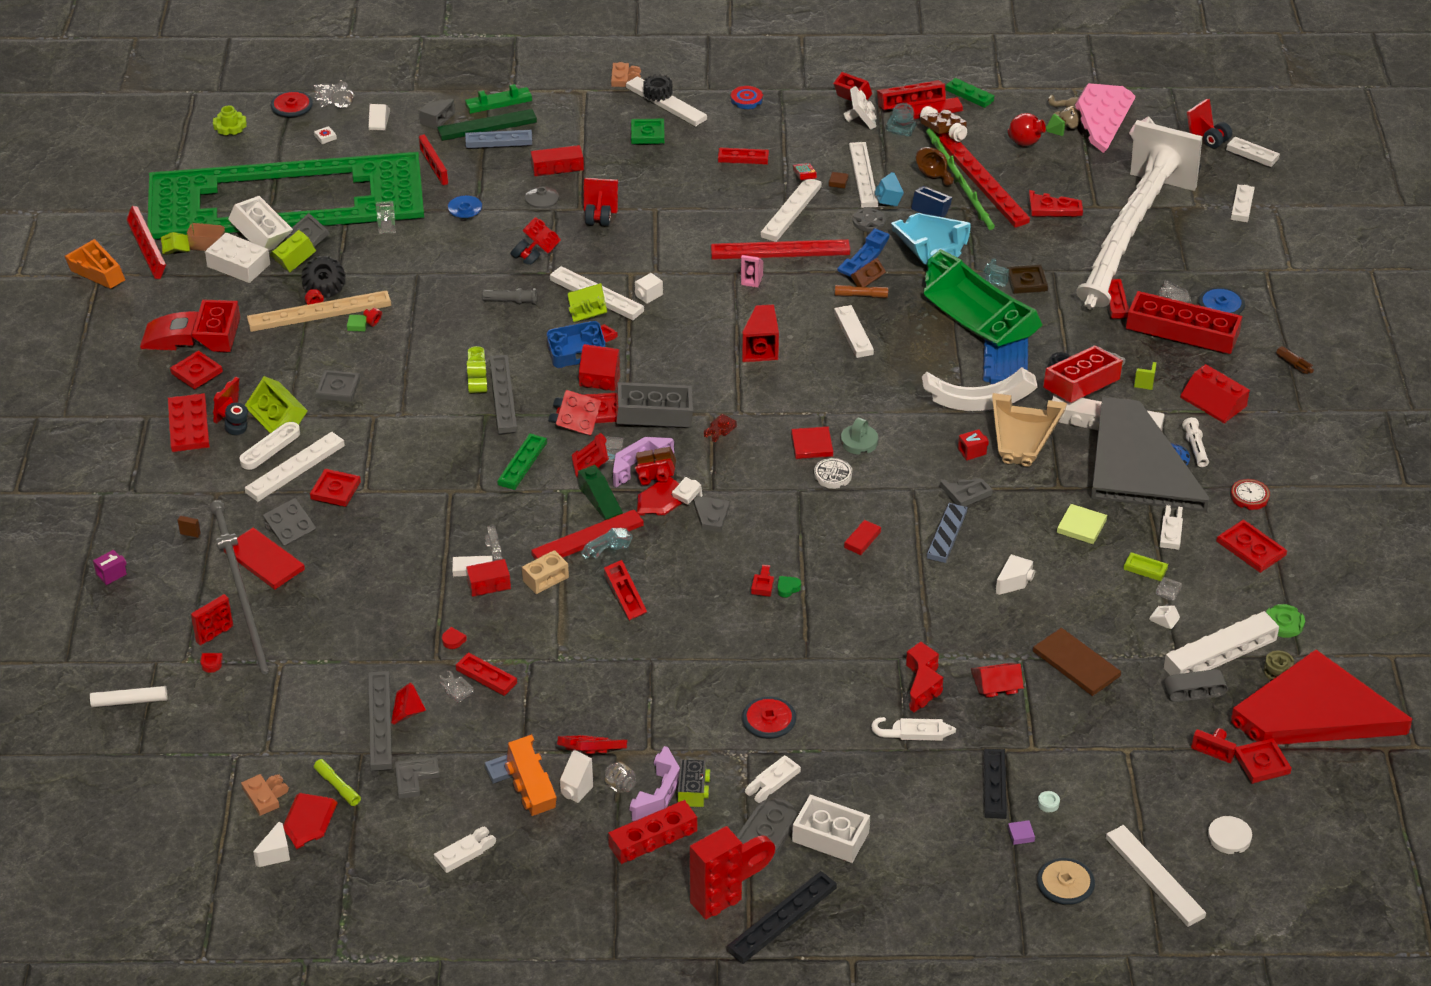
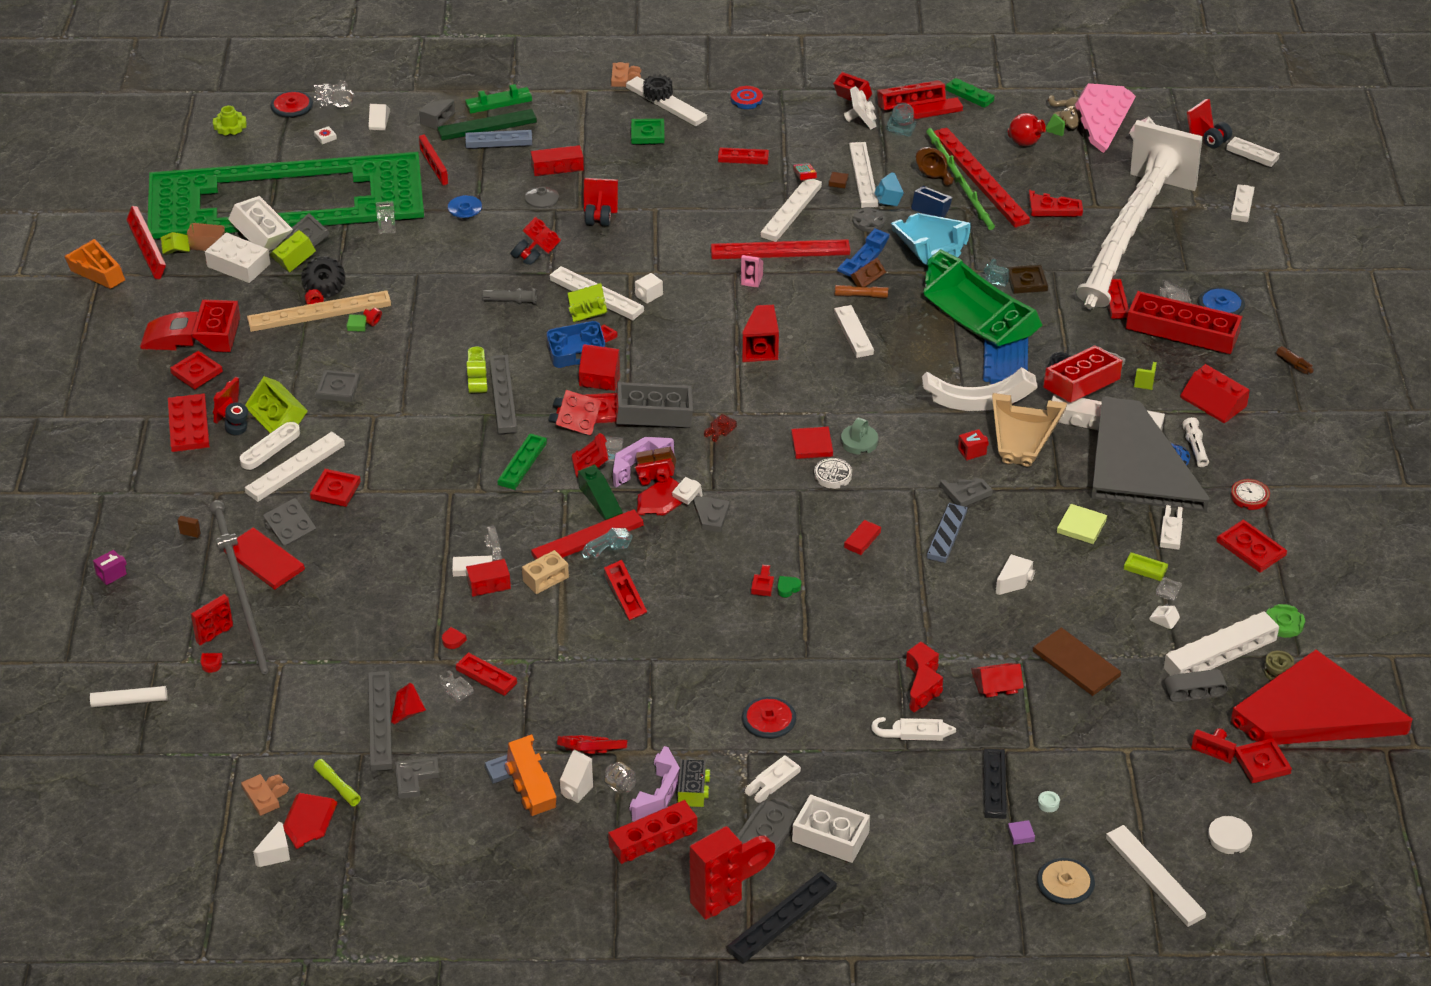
(464, 849): white hinge -> none
(944, 122): reddish brown plate -> none

